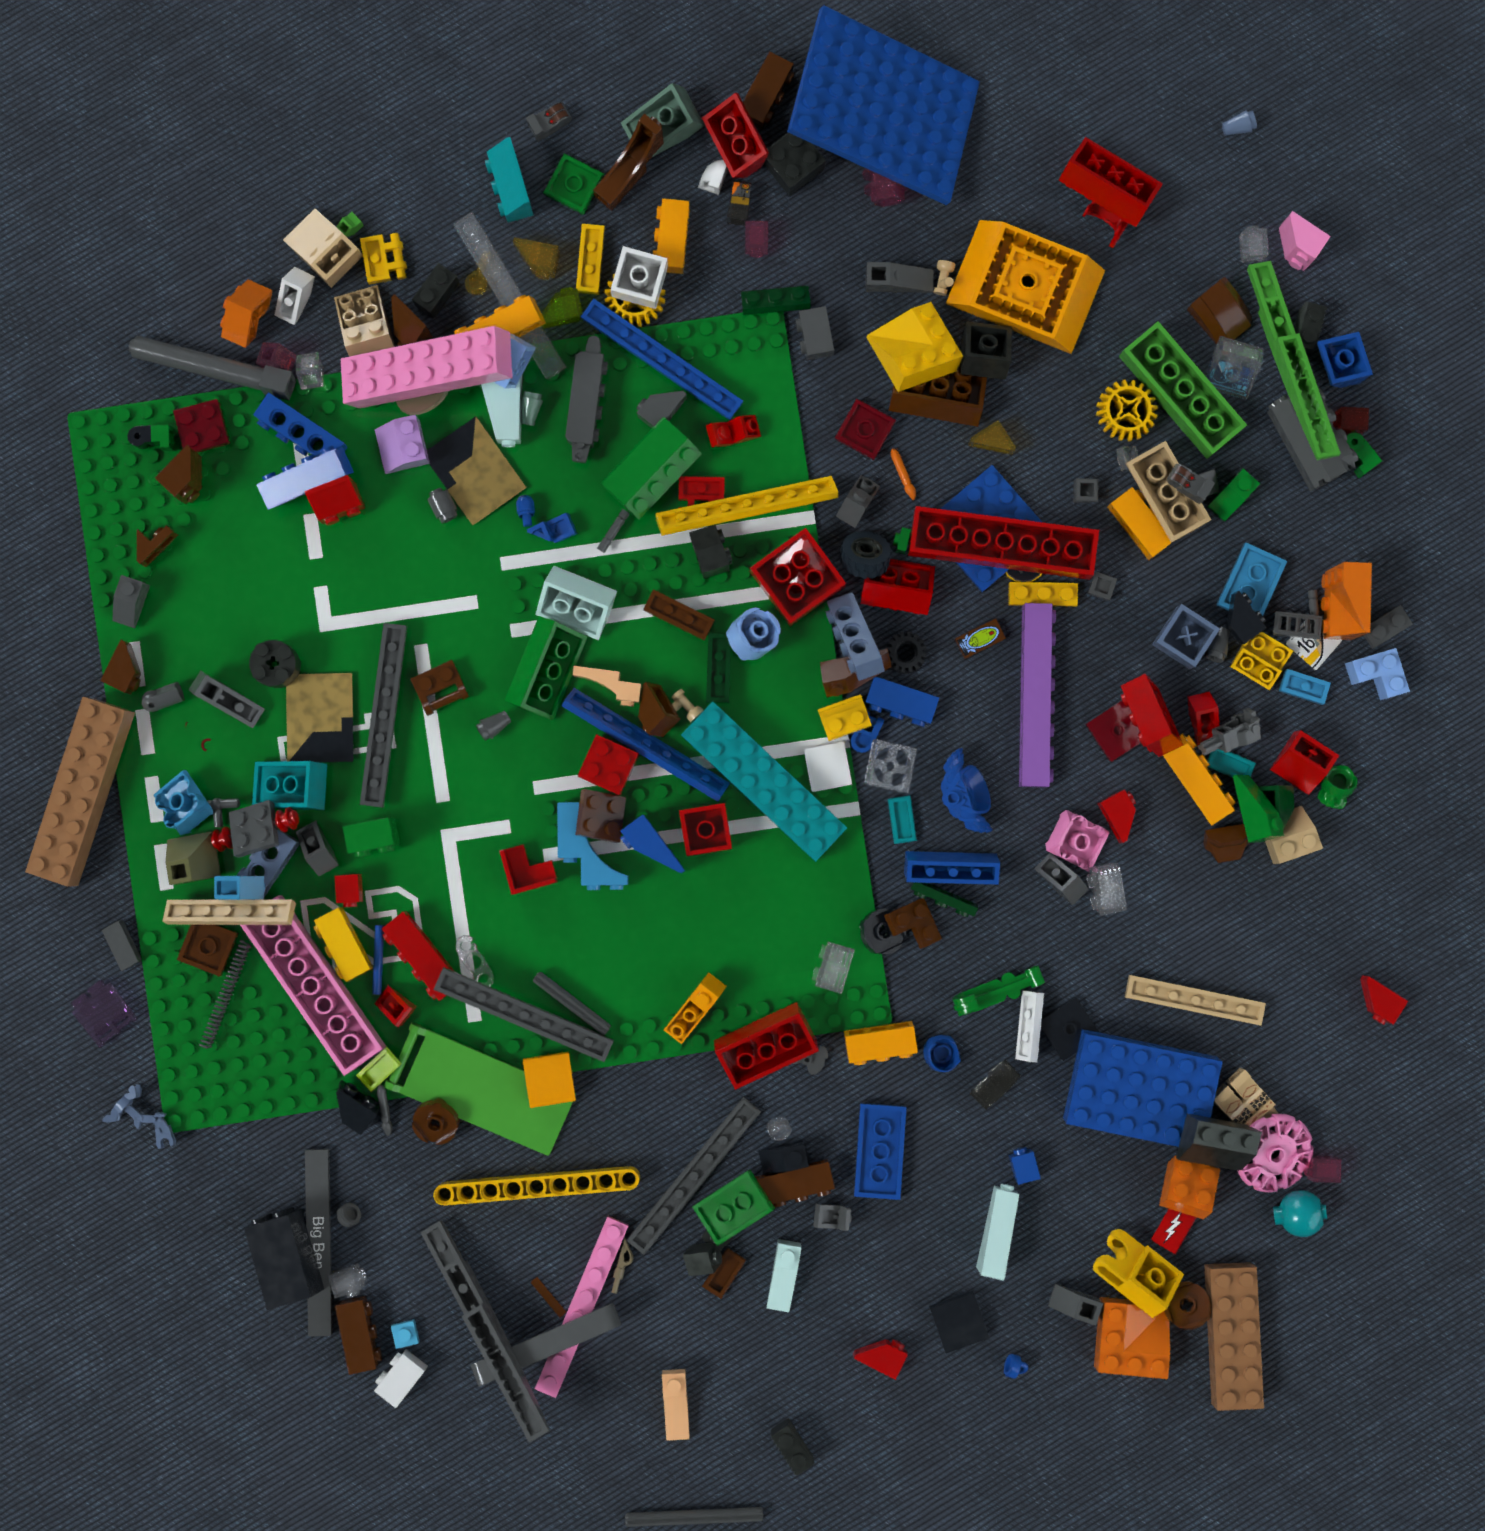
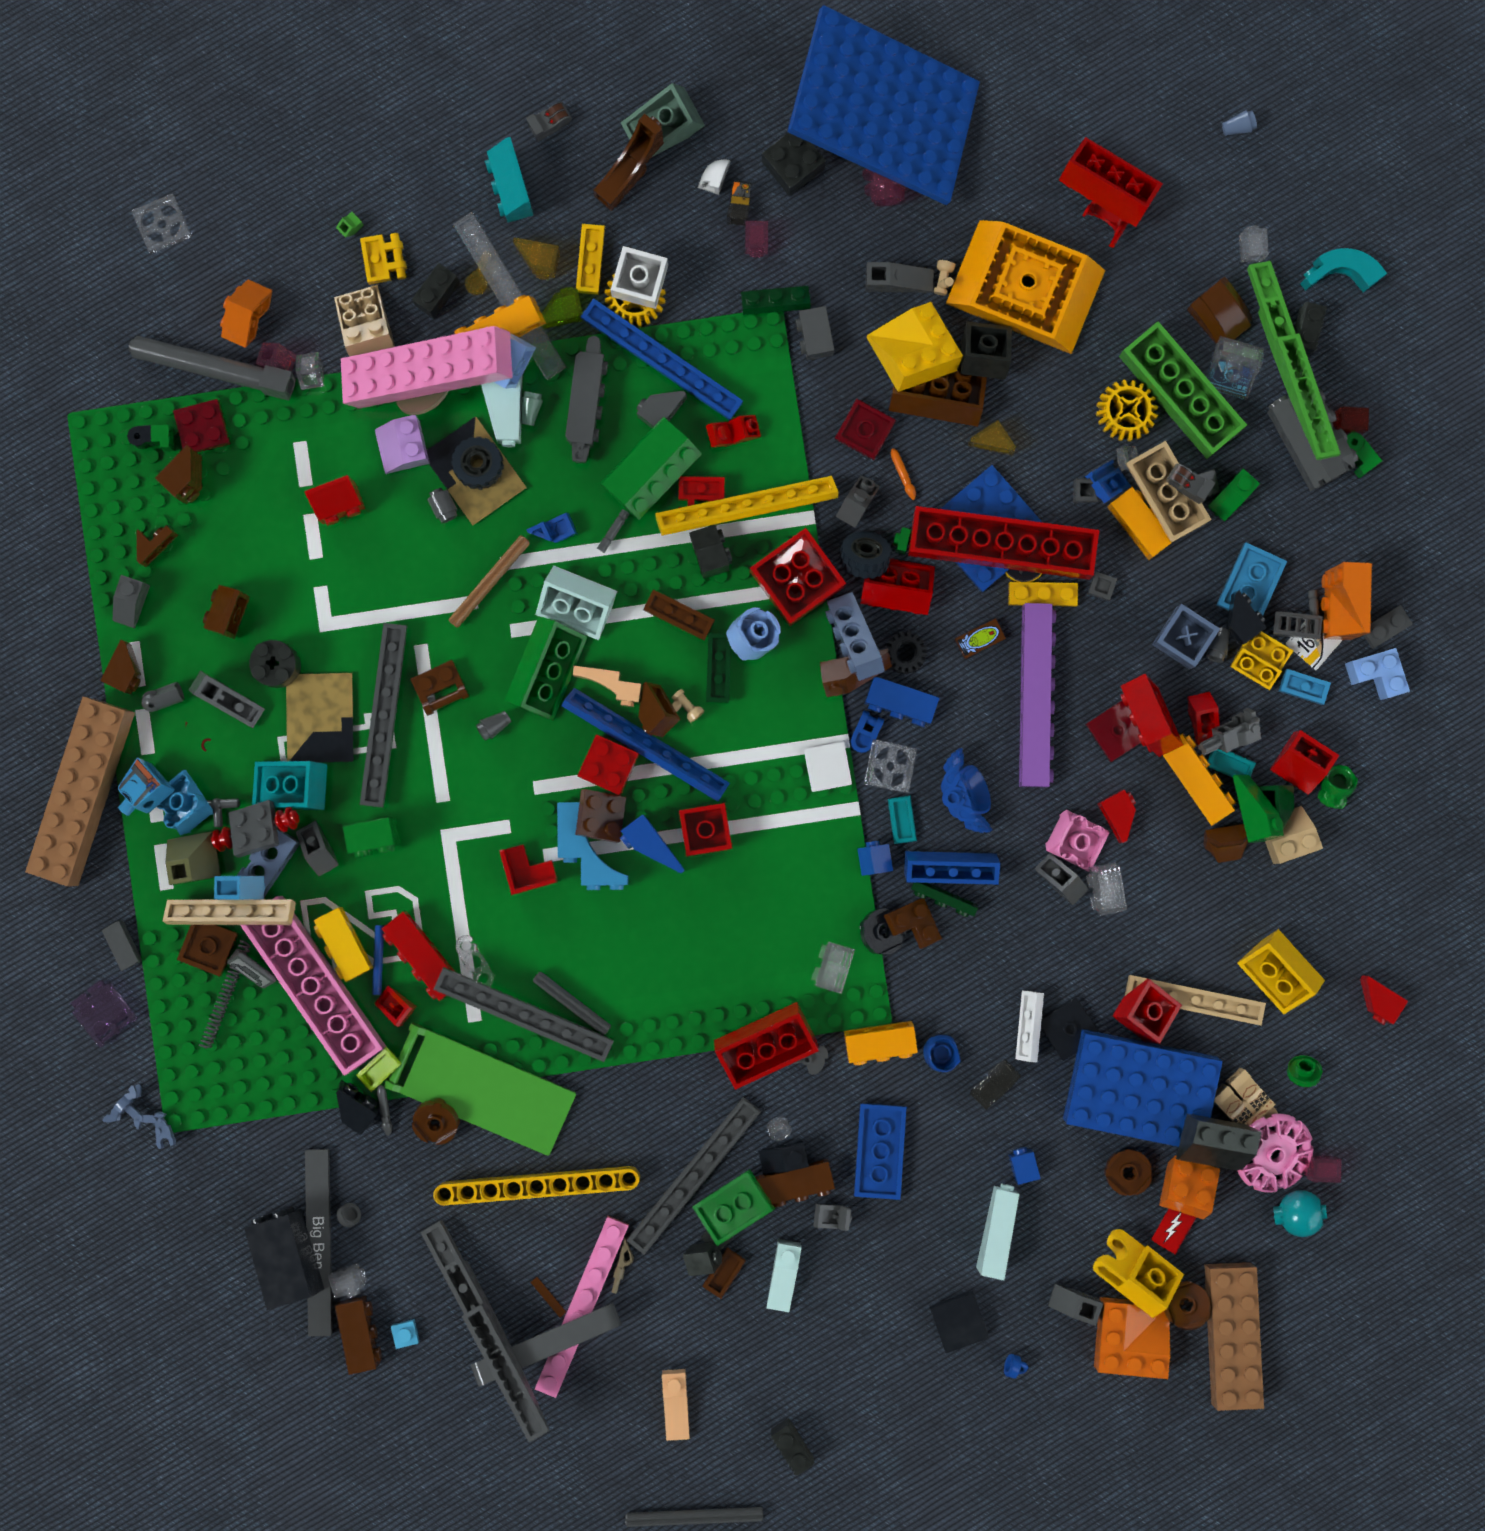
(143, 788): none -> dark azure torso
(182, 234): none -> clear piece
(226, 611): none -> reddish brown slope
(251, 969): none -> slope
(272, 408): blue brick -> none
(293, 295): white slope -> none
(310, 474): brick -> none
(323, 247): tan slope -> none
(349, 889): red brick -> none
(400, 1378): white brick -> none
(407, 325): reddish brown slope -> none
(474, 449): none -> black wheel
(489, 581): none -> medium nougat axle
(525, 509): blue cylinder -> none
(549, 1079): light orange slope -> none
(573, 184): green tile -> none
(672, 233): light orange brick -> none
(695, 1008): light orange slope -> none
(736, 137): red slope -> none
(764, 781): teal brick -> none
(768, 89): reddish brown brick -> none
(844, 717): yellow plate -> none
(875, 858): none -> blue brick
(883, 1356): red slope -> none
(996, 991): green piece -> none
(1108, 481): none -> blue plate
(1141, 1171): none -> reddish brown plate
(1147, 1011): none -> red slope
(1281, 972): none -> yellow slope
(1301, 241): bright pink slope -> none
(1304, 1071): none -> green plate
(1345, 360): blue slope -> none
(1351, 262): none -> teal arch

